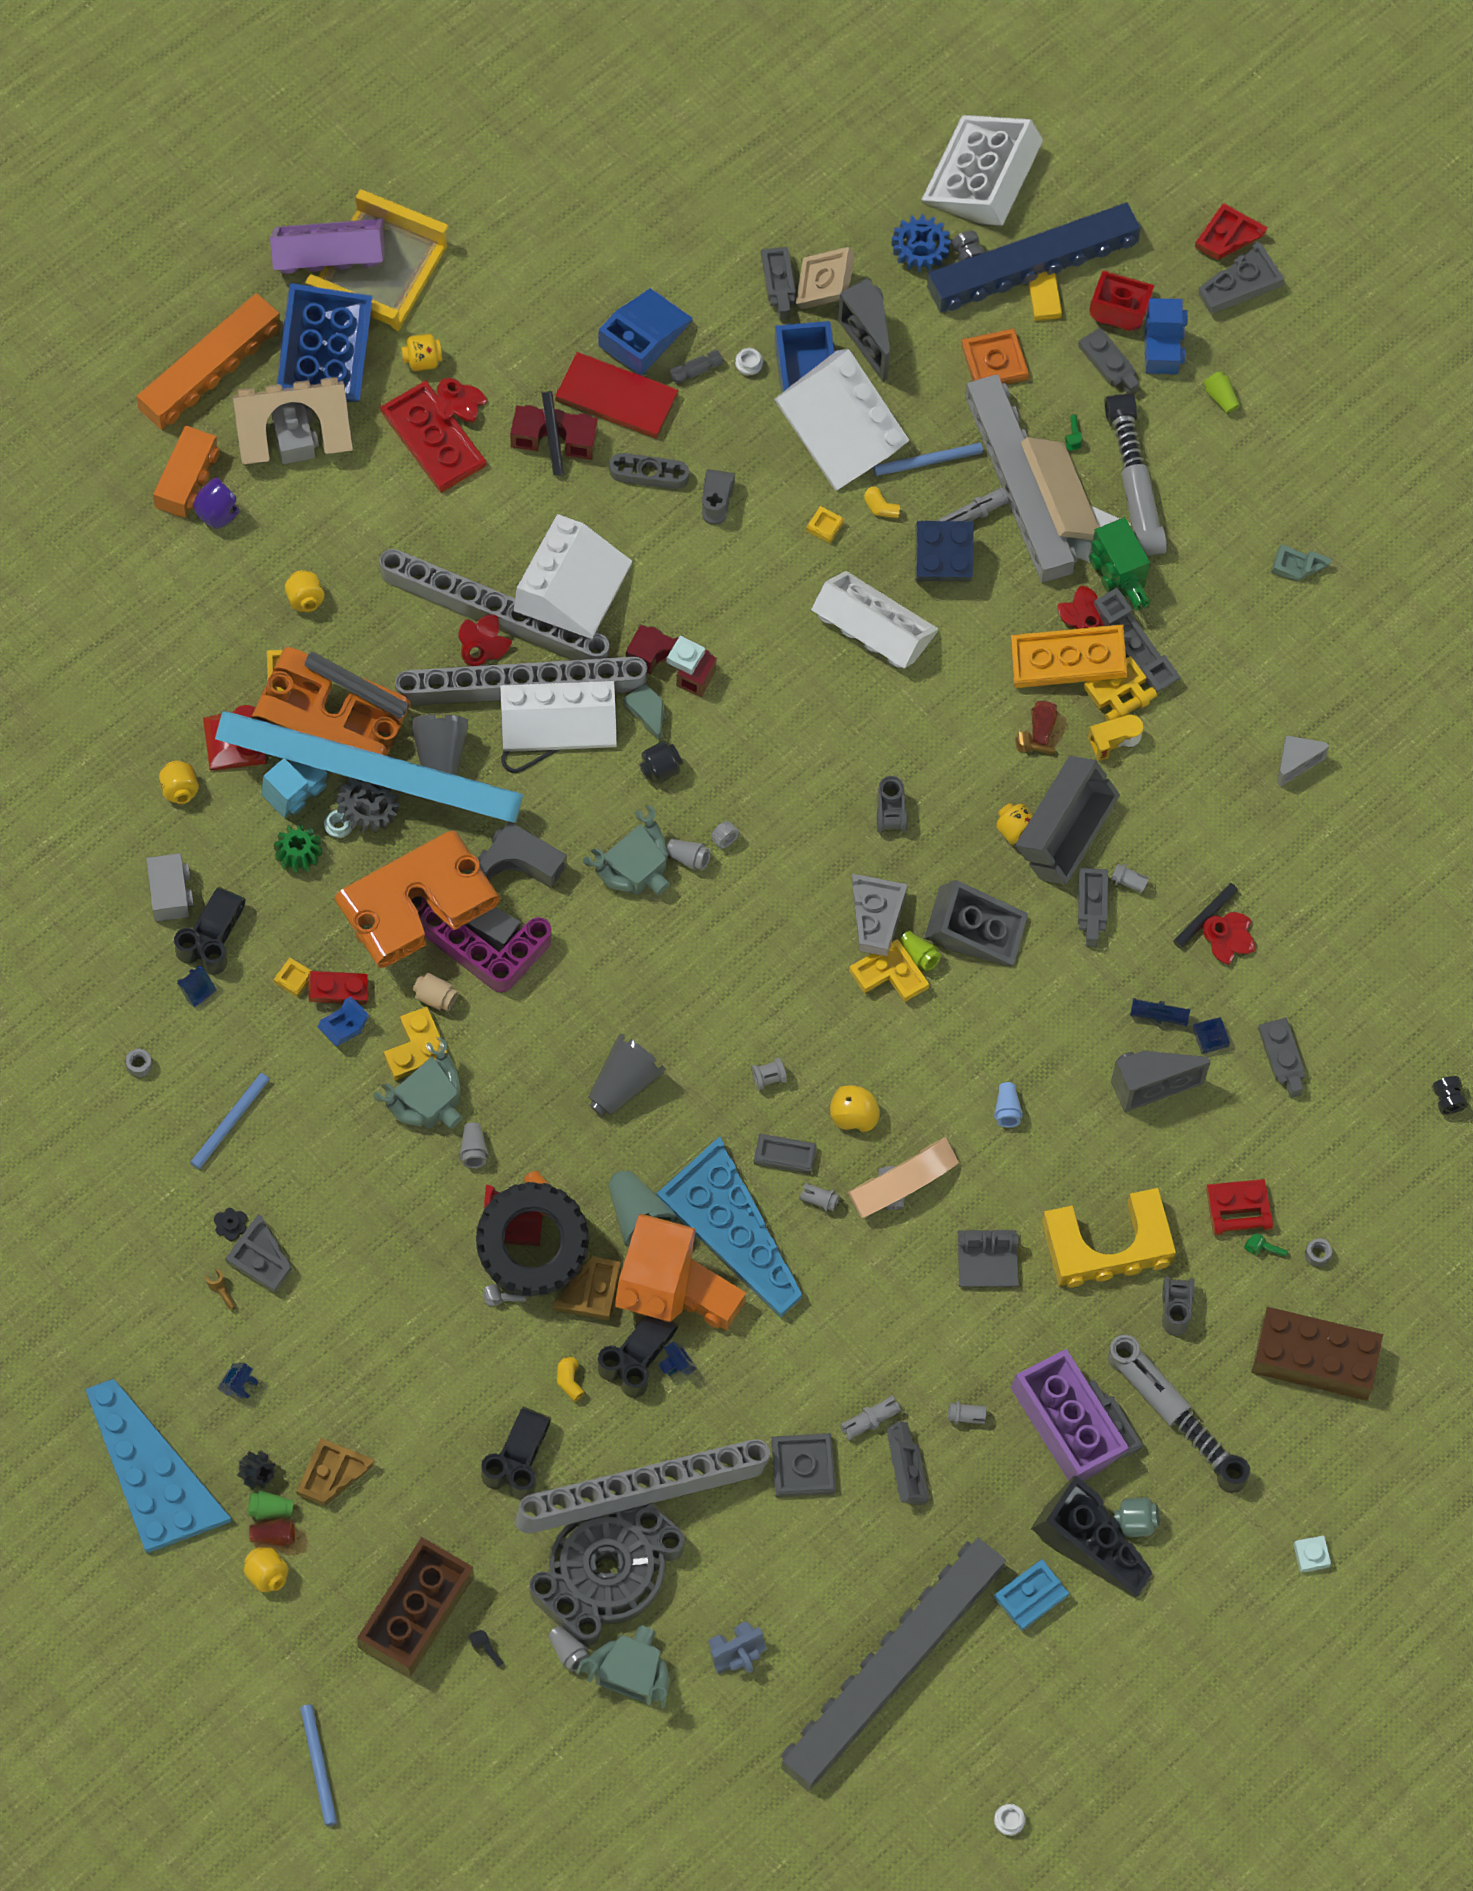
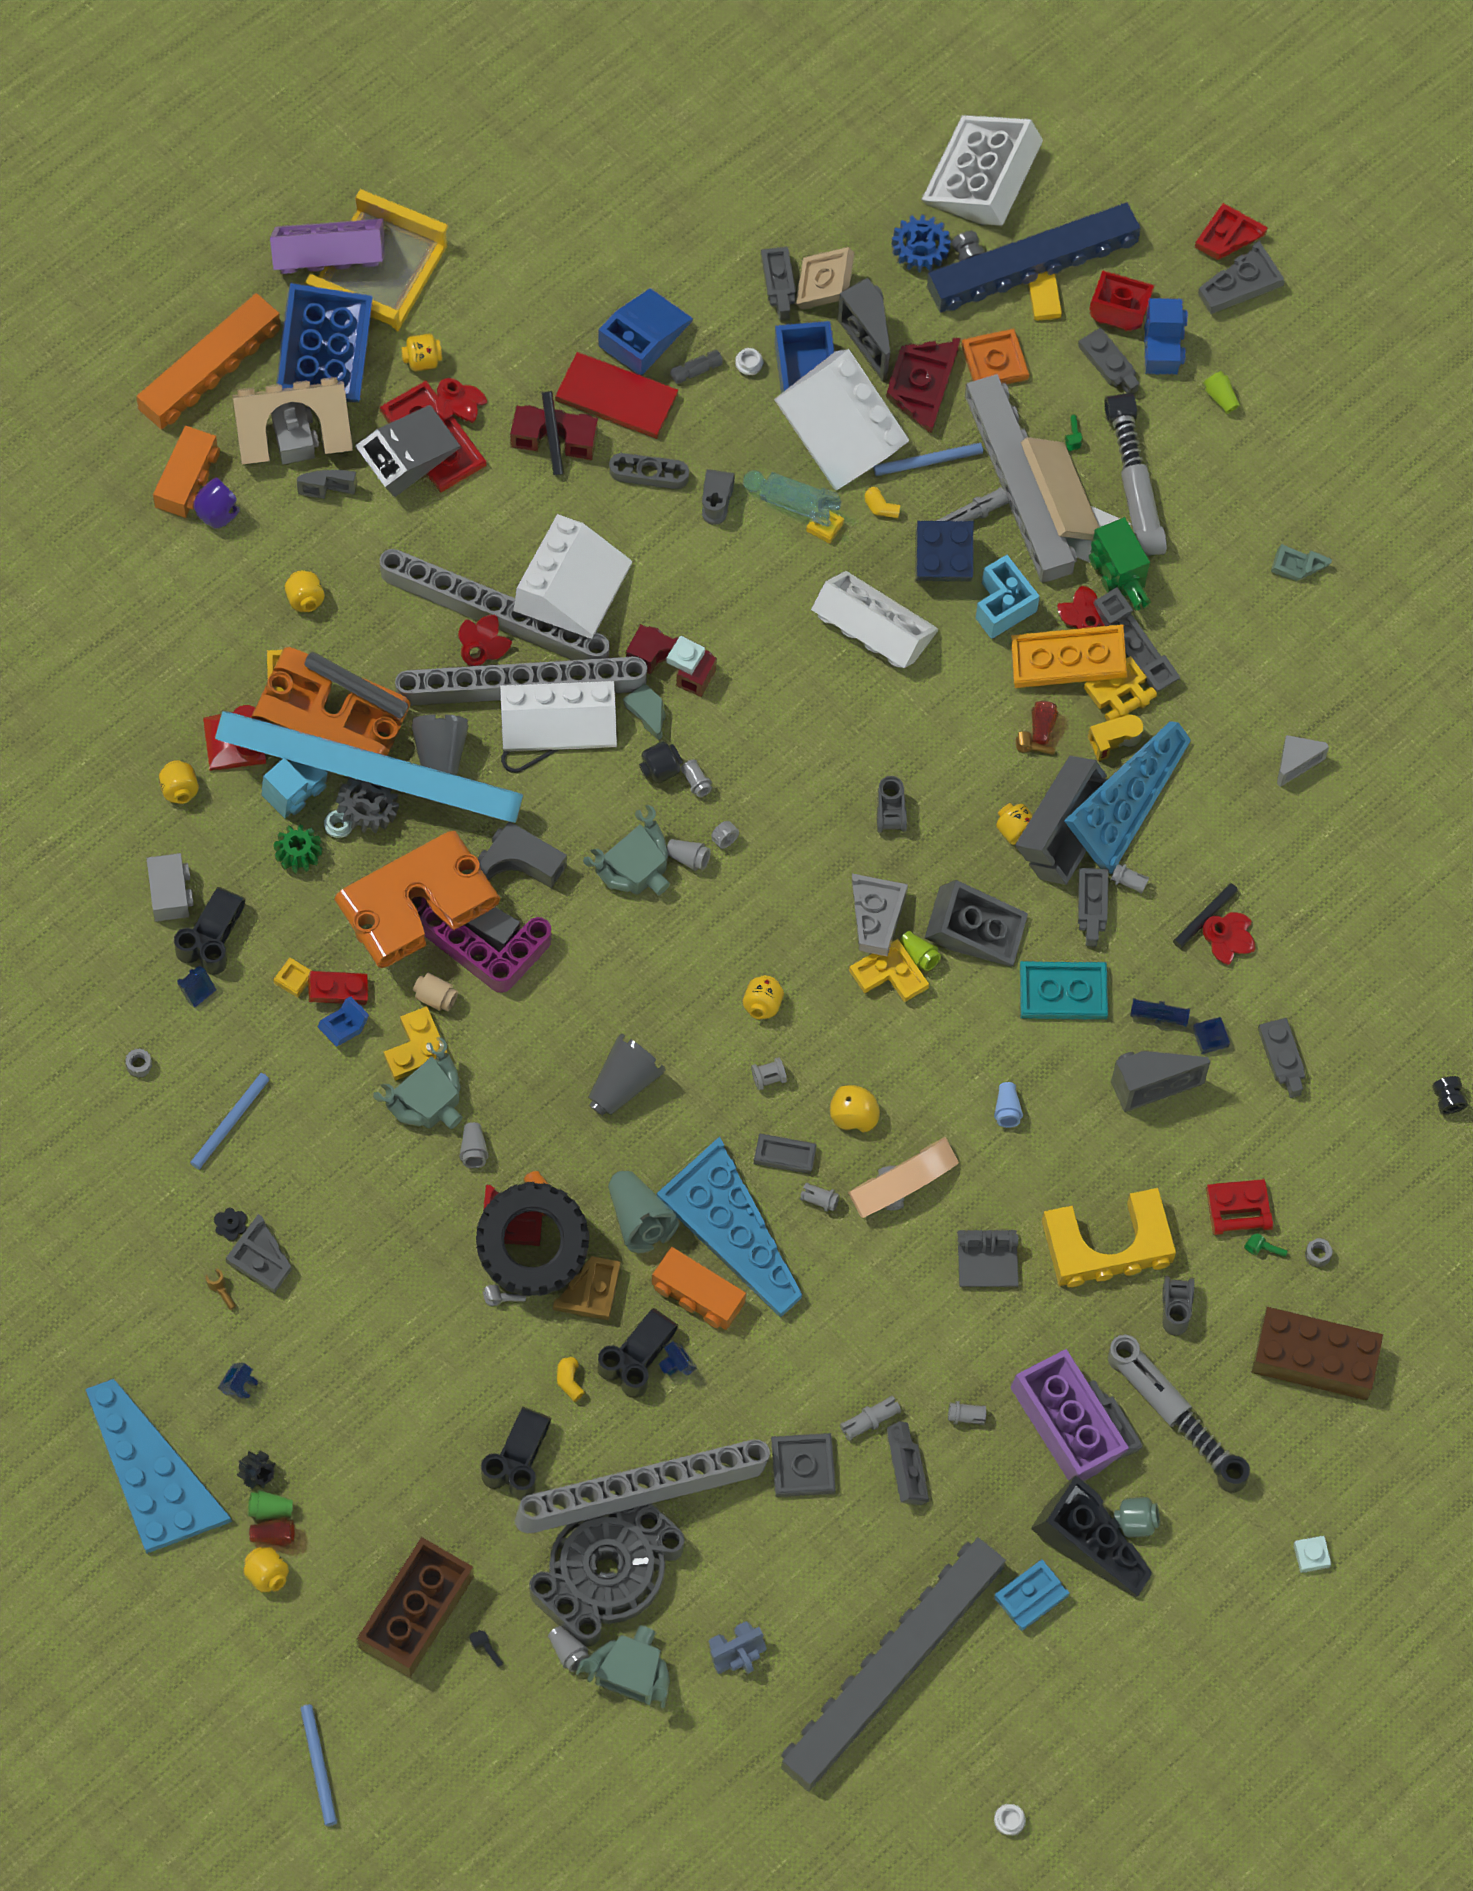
(318, 482): none -> dark grey slope
(331, 1472): pearl gold wing -> none
(408, 448): none -> dark grey slope
(656, 1268): orange slope -> none
(700, 784): none -> light grey pin
(763, 997): none -> yellow head
(794, 495): none -> clear light blue plate
(922, 379): none -> dark red wing
(1009, 599): none -> medium azure brick
(1063, 990): none -> teal tile
(1119, 806): none -> dark azure wing

